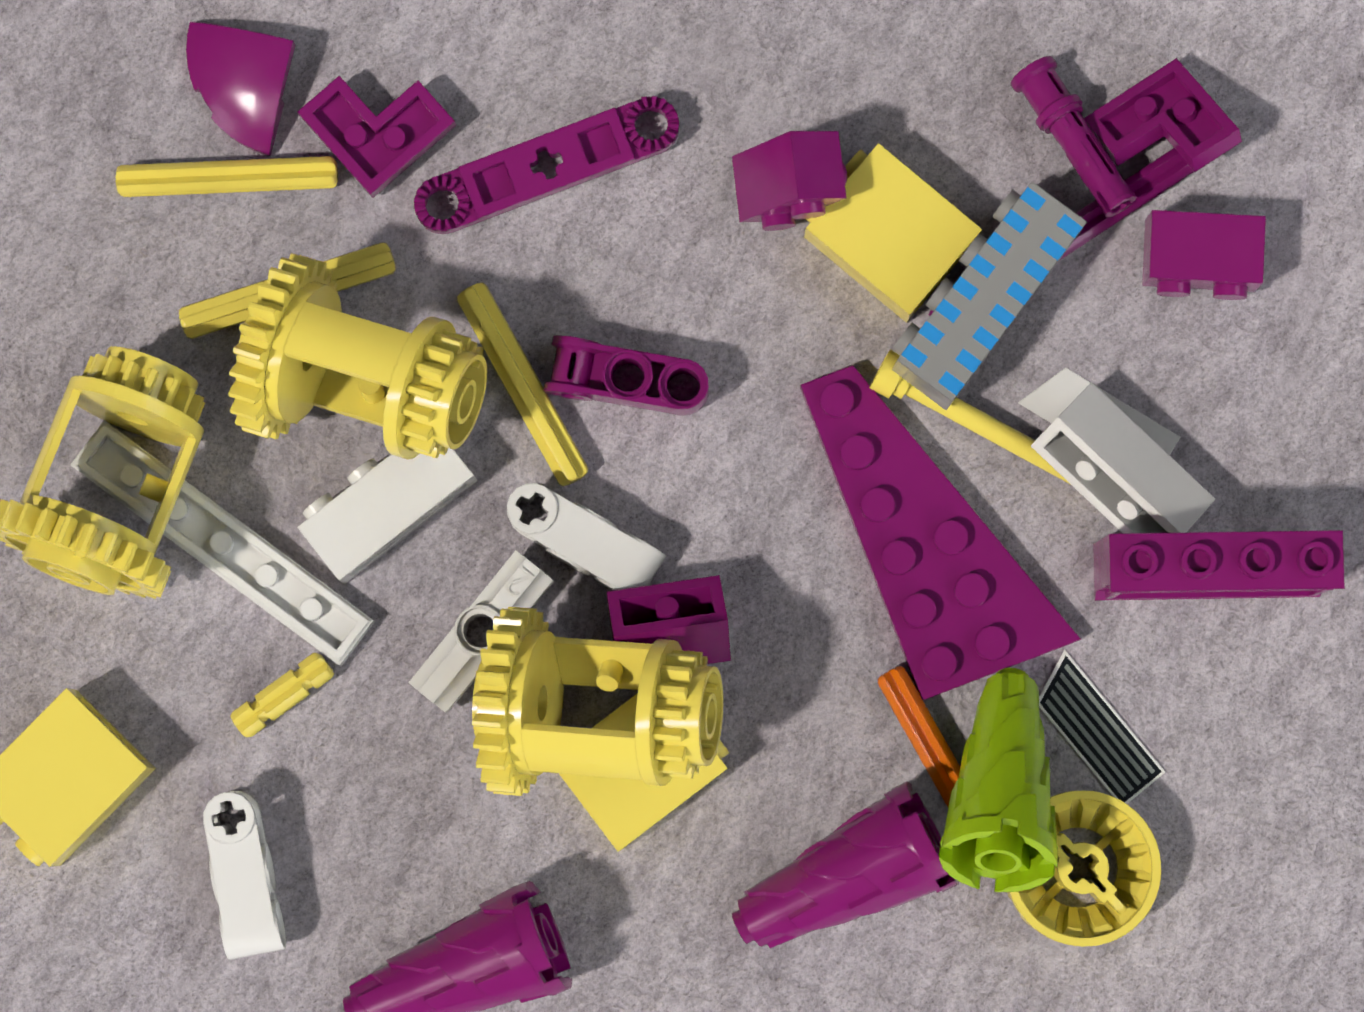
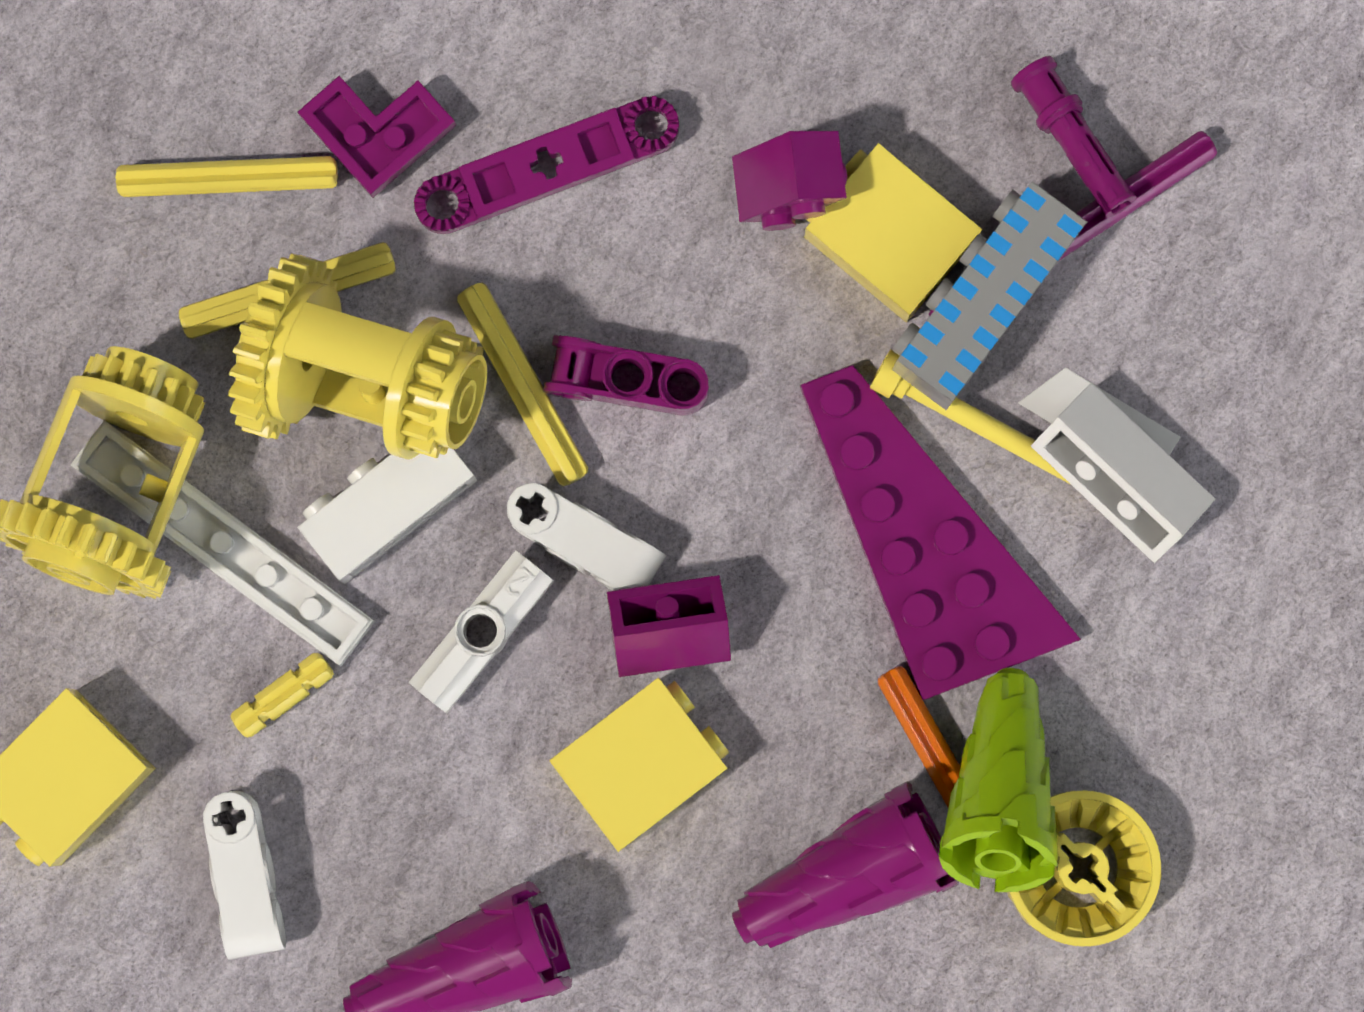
(240, 80): magenta brick -> none
(521, 707): light yellow piece -> none
(1097, 732): sticker -> none
(1165, 106): magenta plate -> none
(1203, 253): magenta brick -> none
(1218, 565): magenta window -> none

